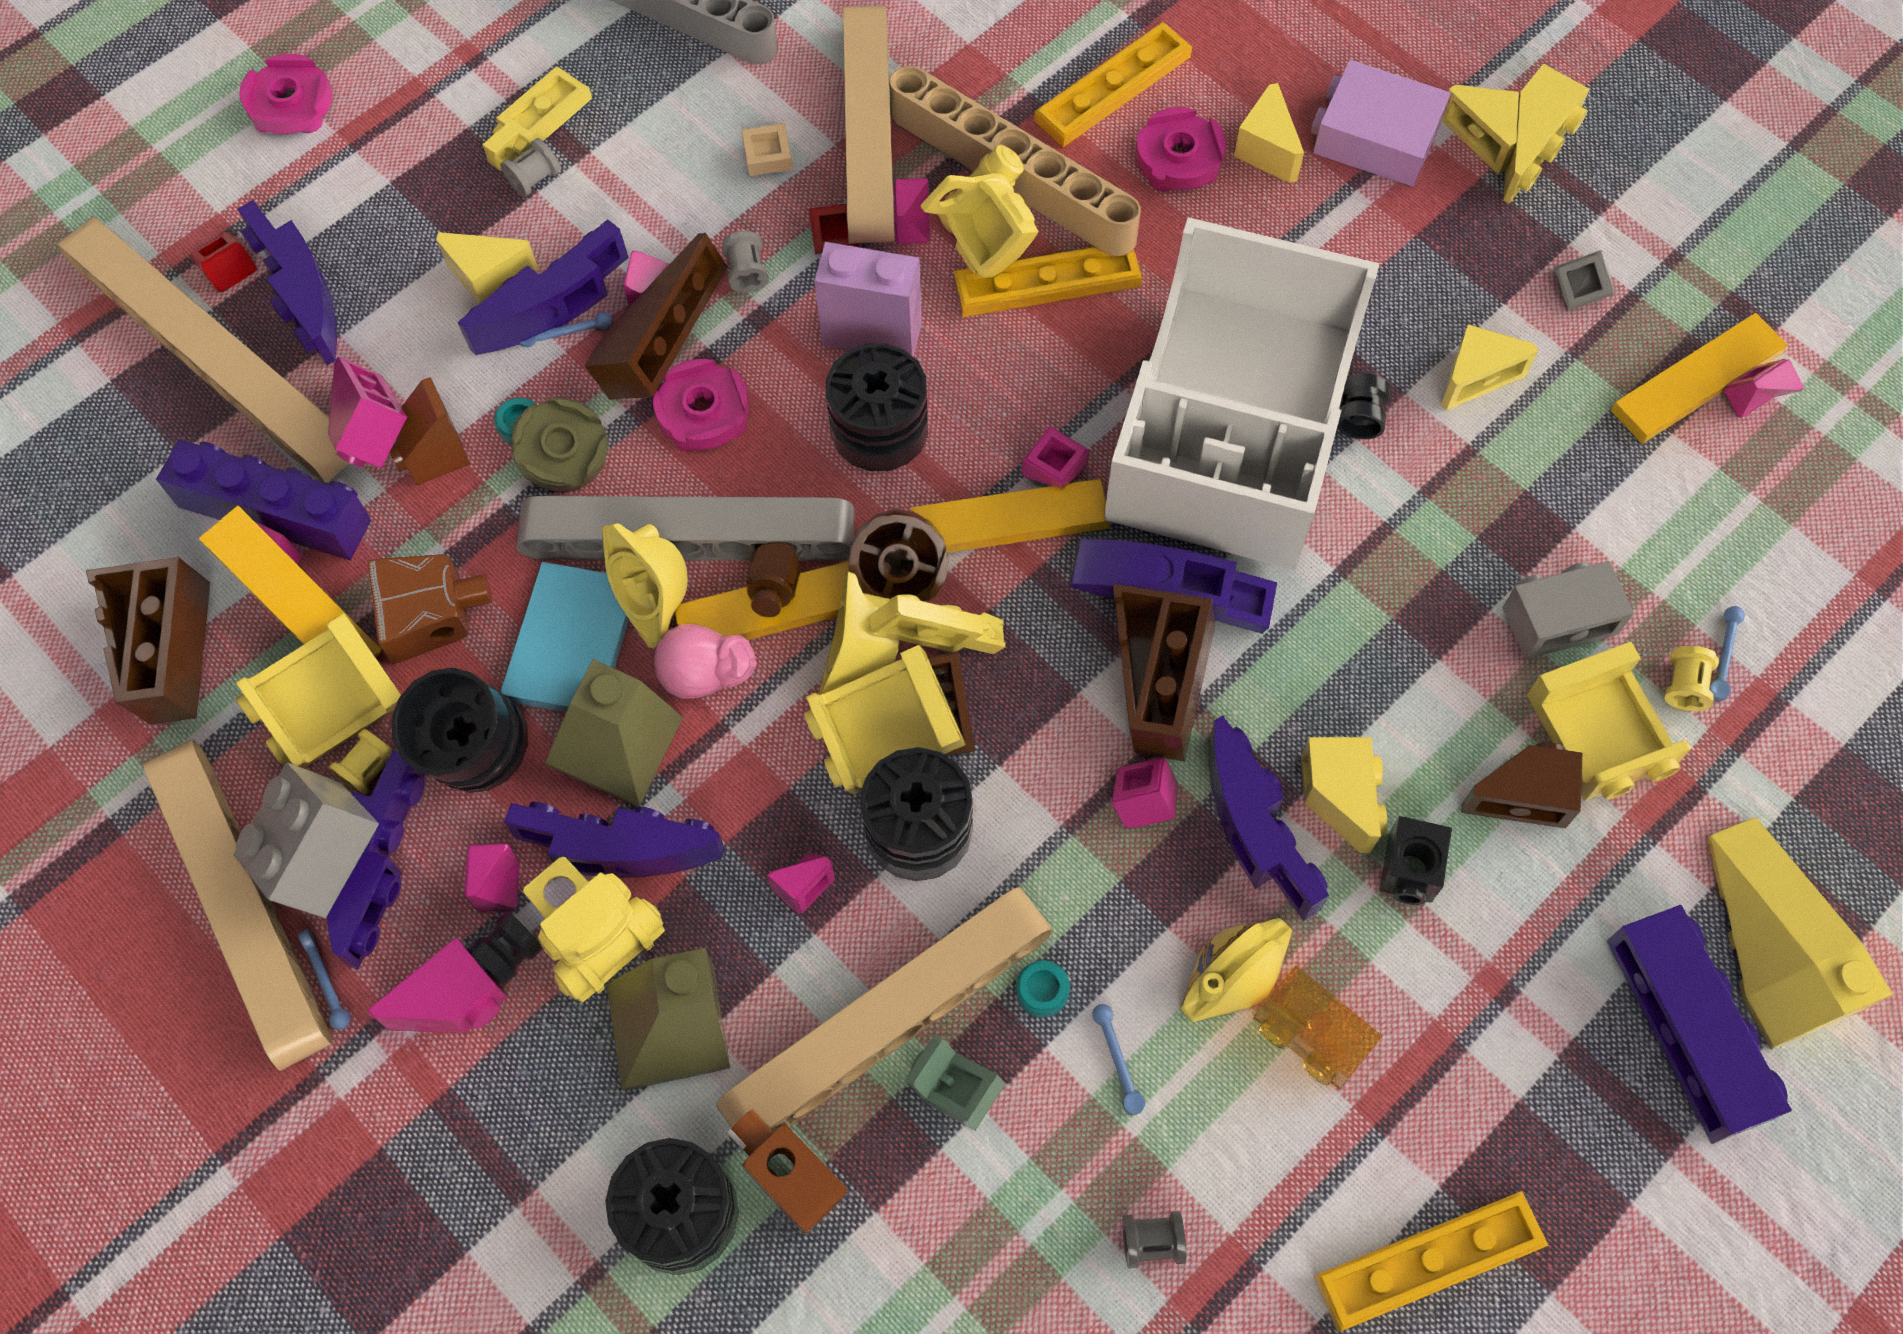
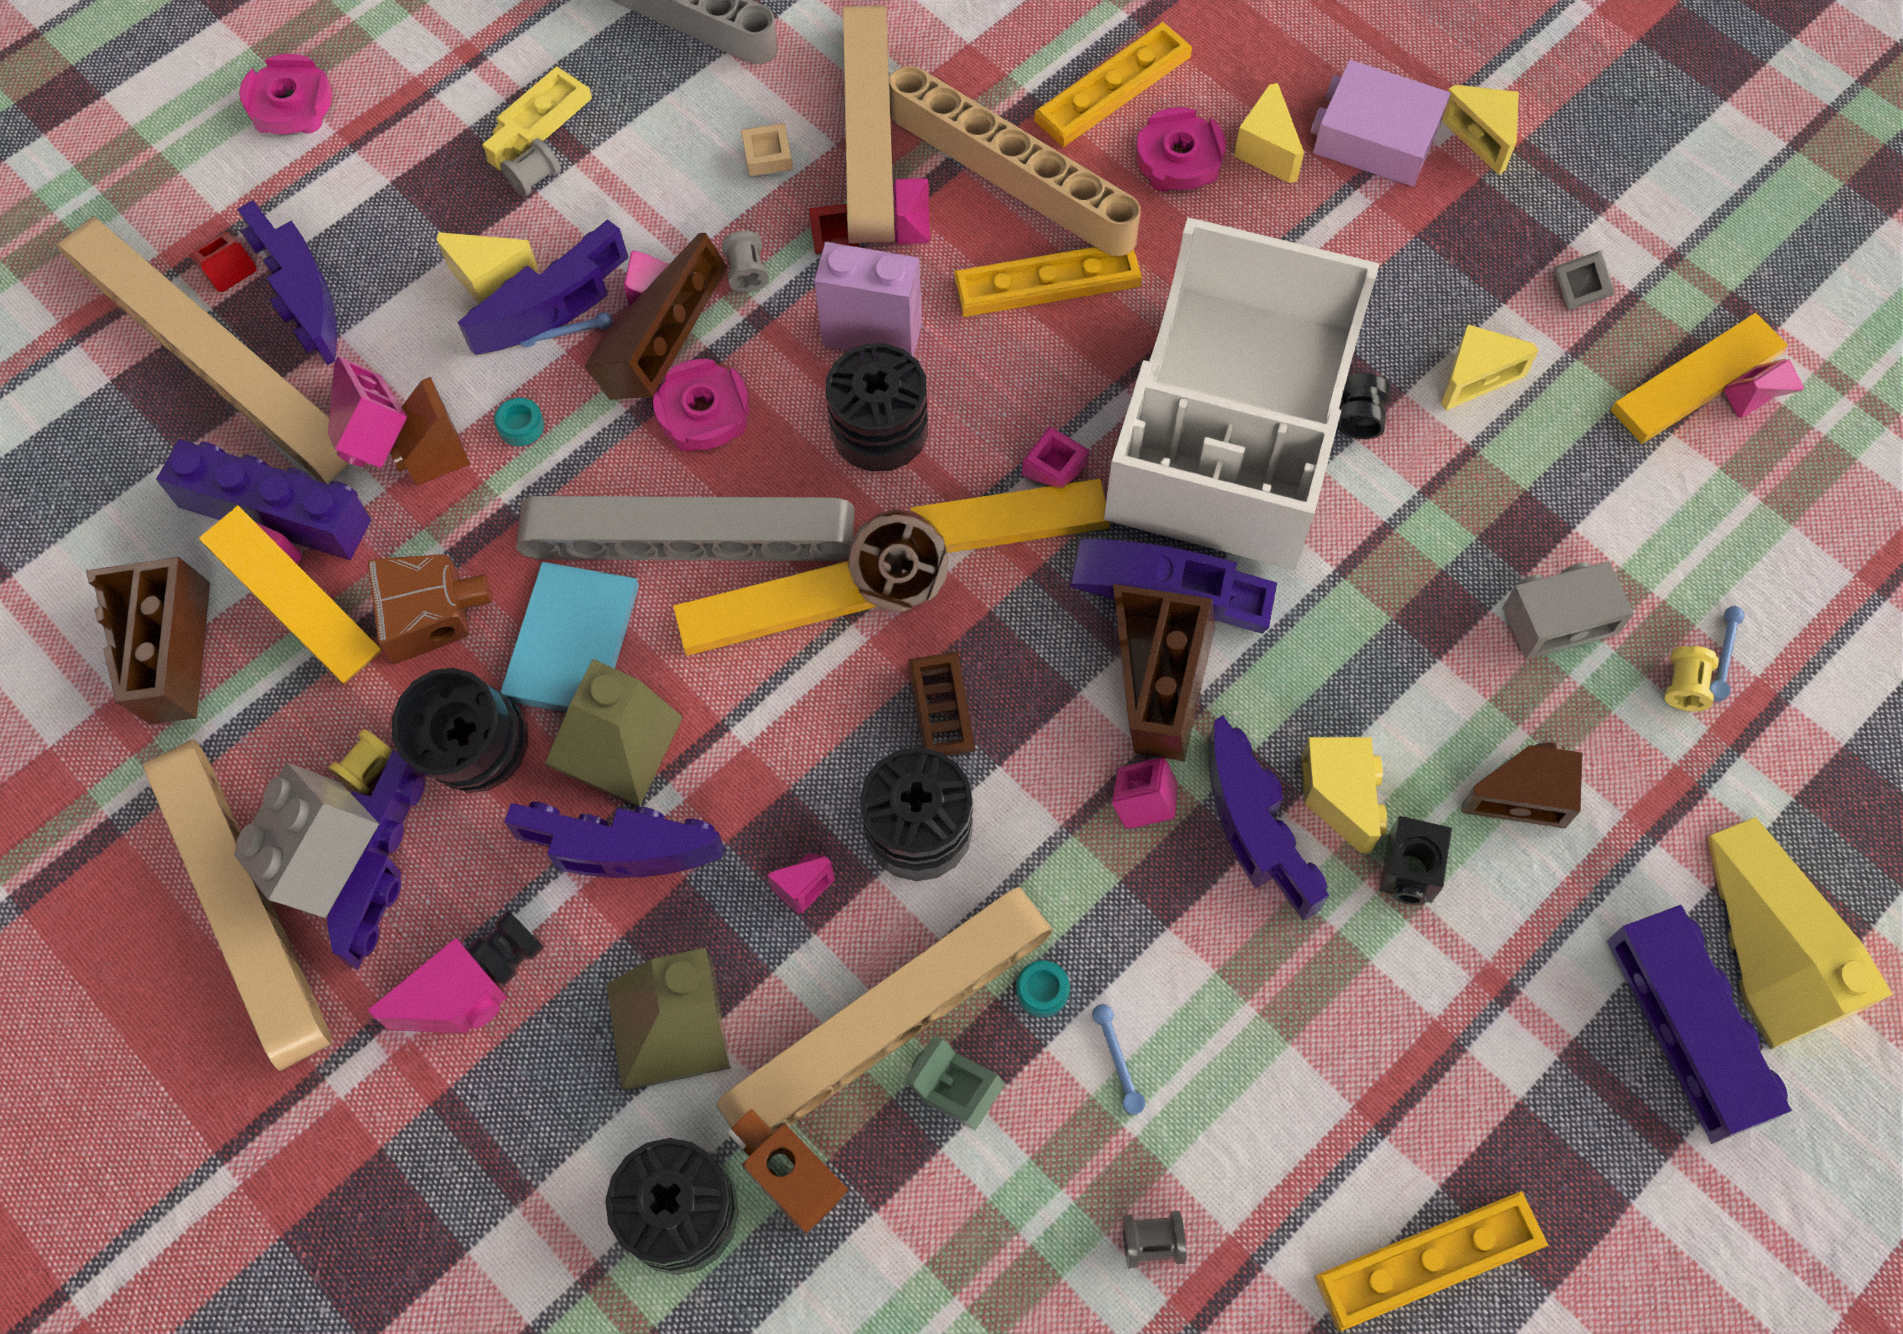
(319, 695): light yellow panel -> none
(339, 1017): medium blue hinge -> none
(492, 877): dark pink slope -> none
(559, 445): olive tile -> none
(593, 929): light yellow piece -> none
(645, 577): light yellow hat -> none
(701, 661): bright pink hair -> none
(773, 578): reddish brown arm -> none
(854, 647): light yellow hat -> none
(882, 714): light yellow panel -> none
(937, 626): light yellow hinge -> none
(985, 213): light yellow piece -> none
(1236, 969): light yellow hat -> none
(1316, 1028): clear yellow bracket -> none
(1546, 111): light yellow slope -> none
(1607, 717): light yellow panel -> none

